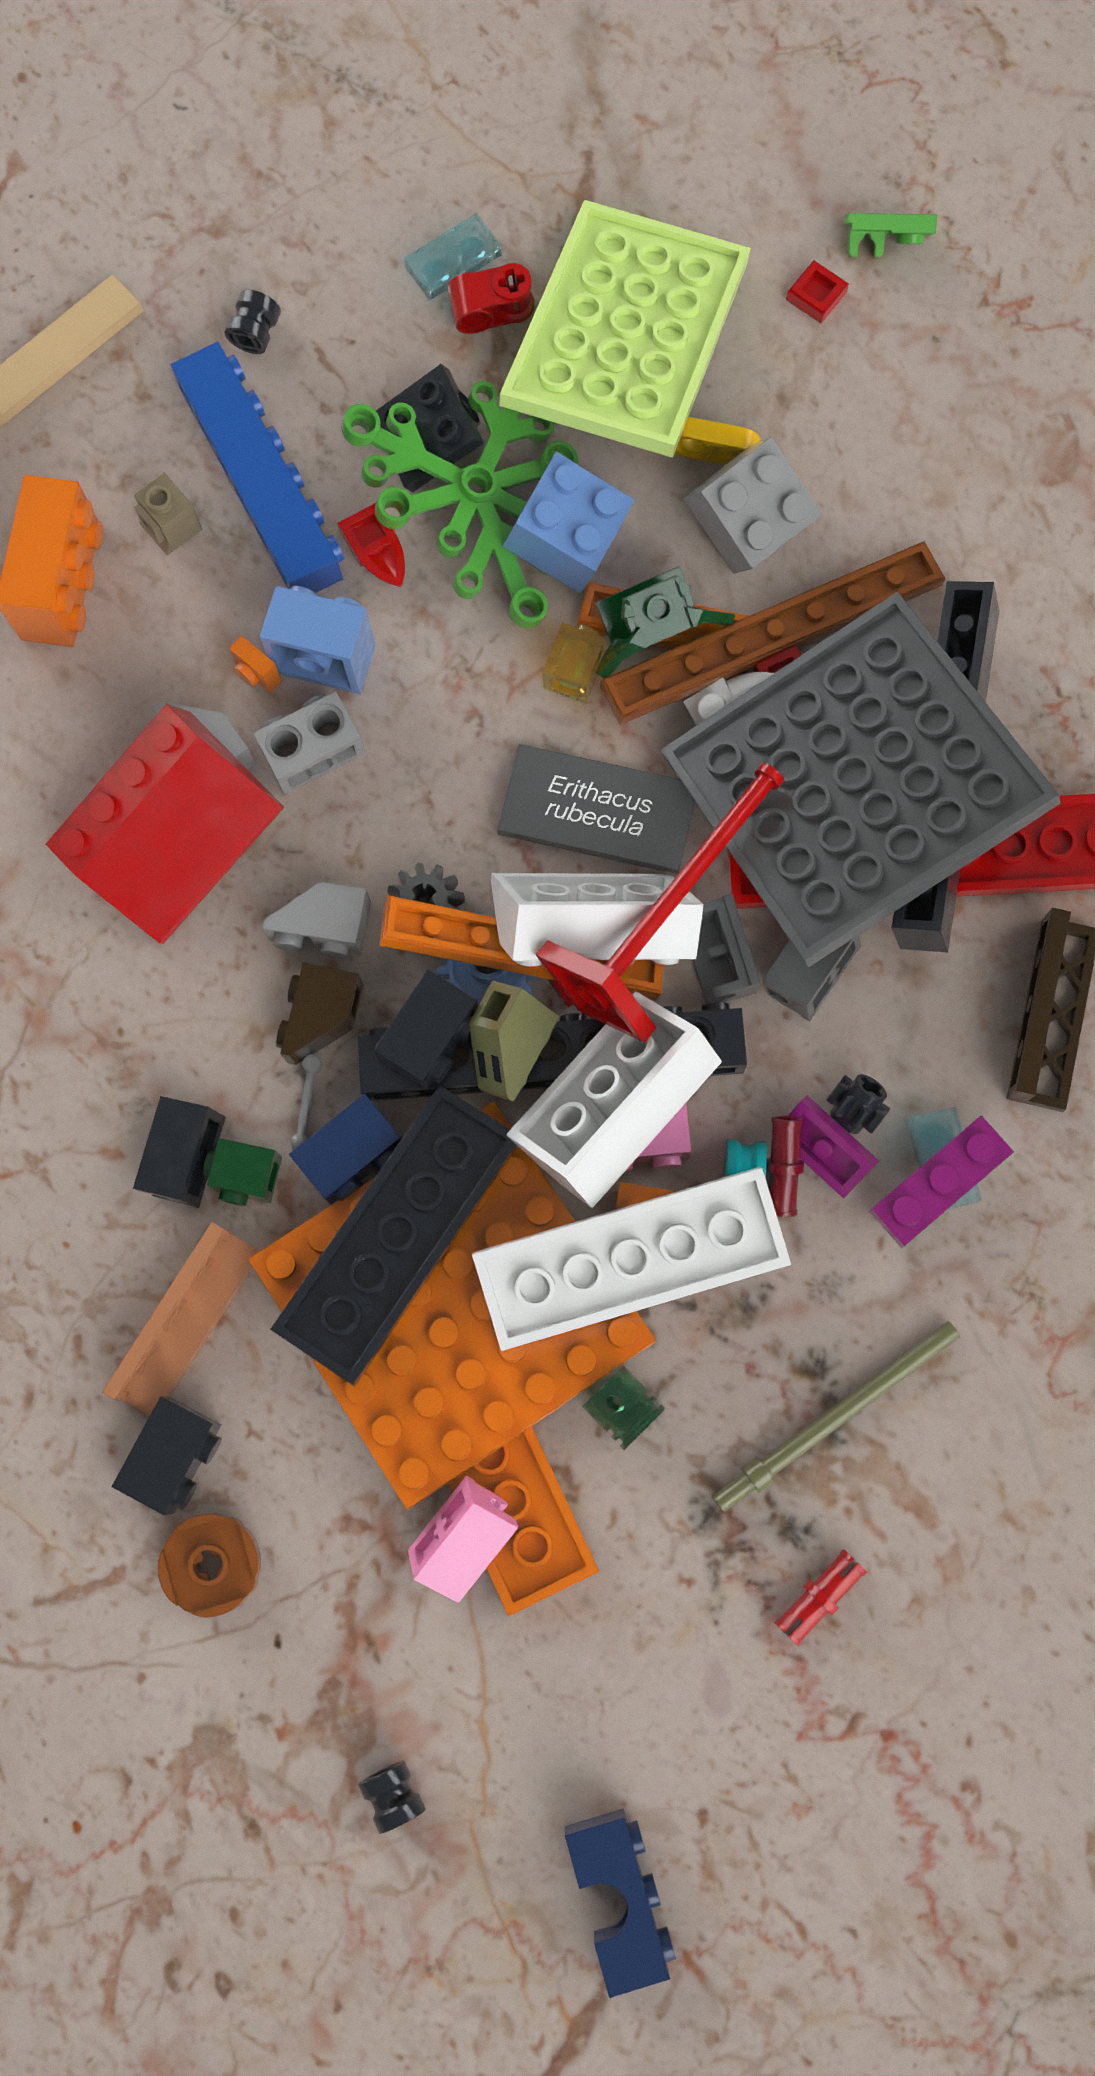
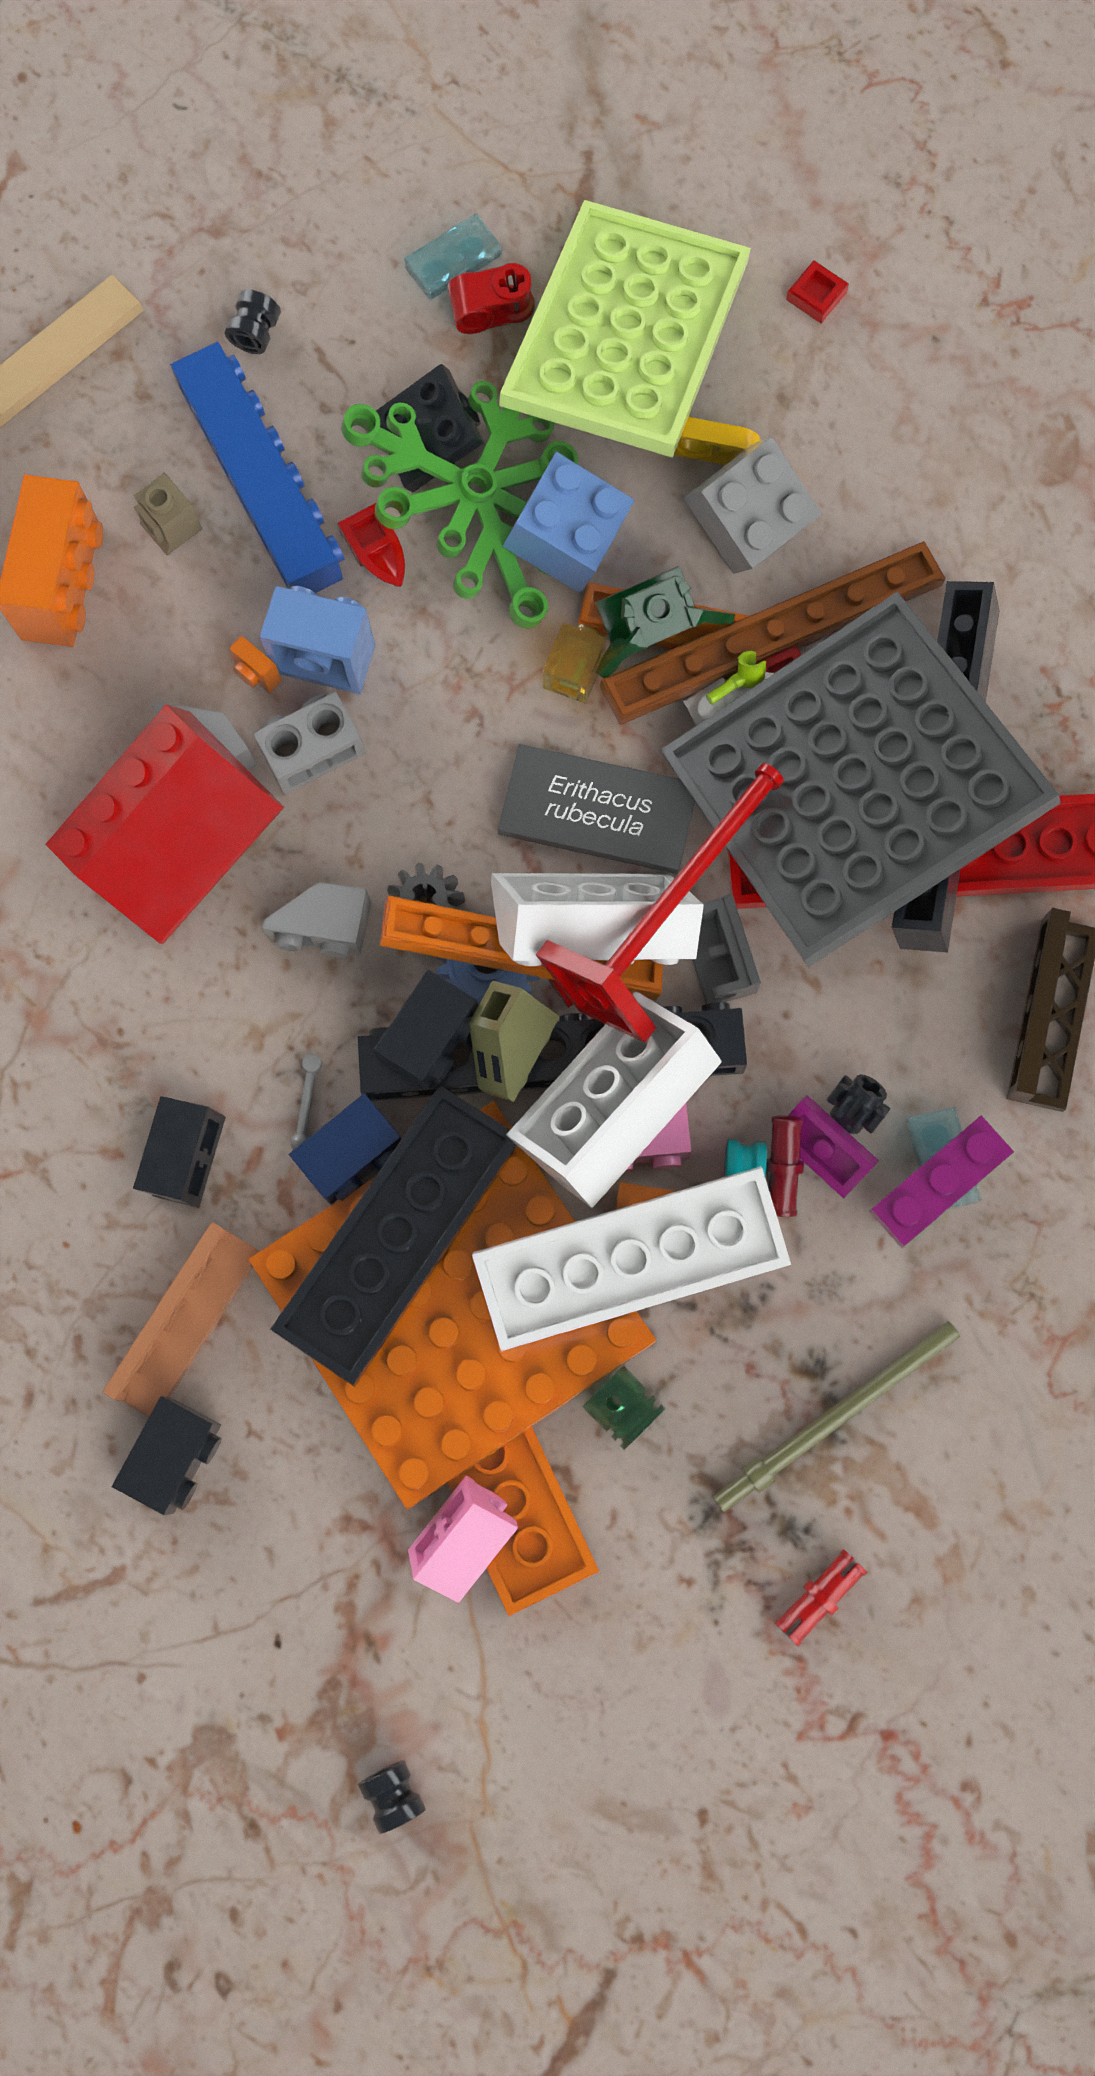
(195, 1590): dark orange plate -> none
(242, 1172): dark green brick -> none
(321, 1010): dark brown slope -> none
(633, 1949): dark blue arch -> none
(748, 676): none -> lime hand
(804, 987): dark grey hinge -> none
(907, 227): bright green plate -> none

